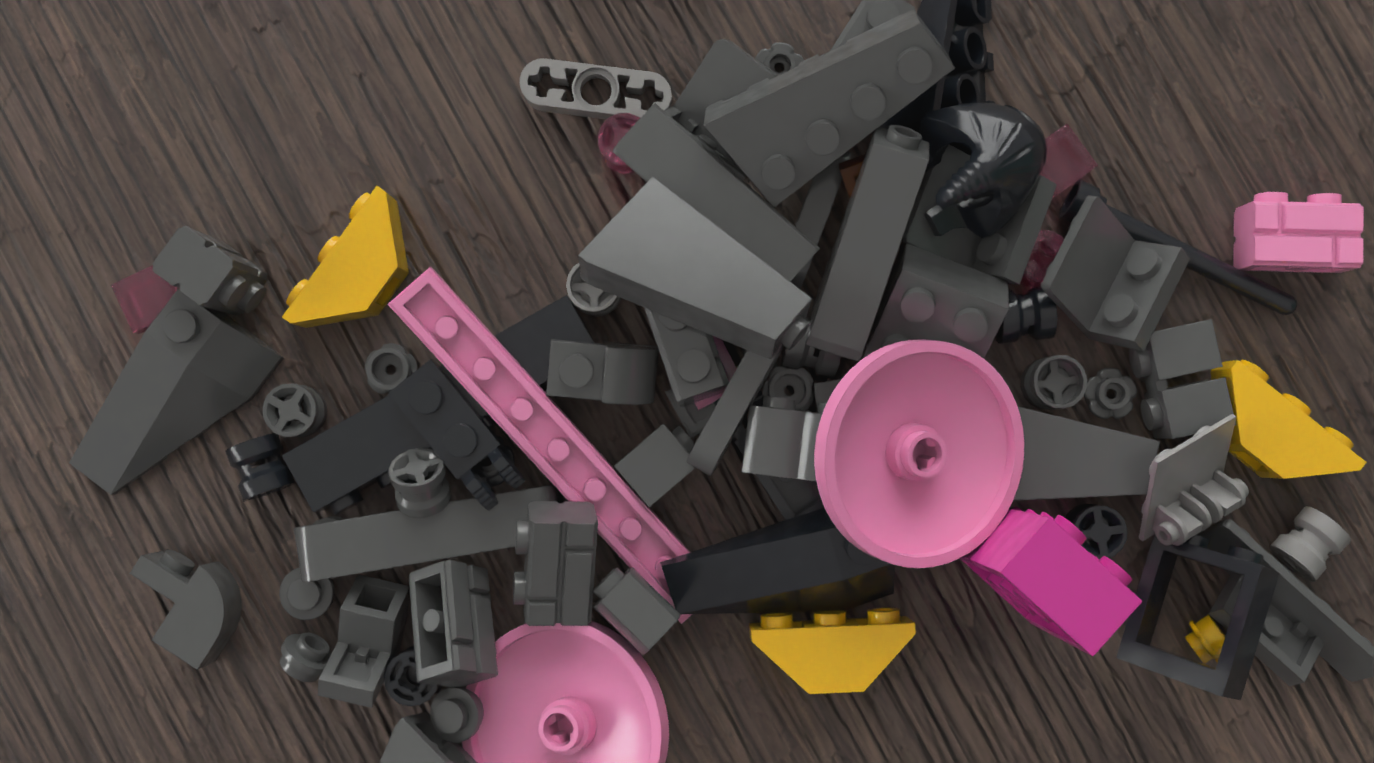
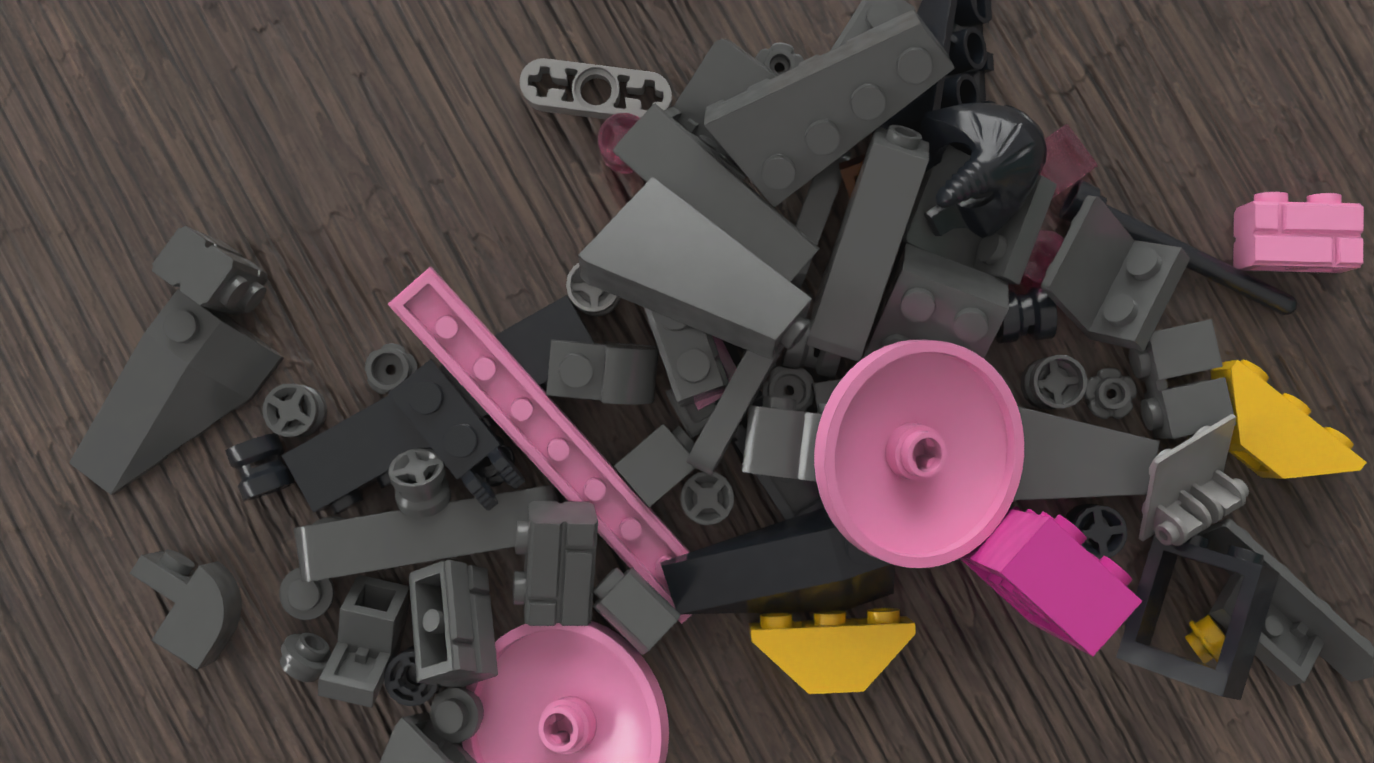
(142, 298): clear pink tile -> none
(356, 269): yellow slope -> none
(701, 498): none -> dark grey wheel
(1309, 545): light grey wheel -> none

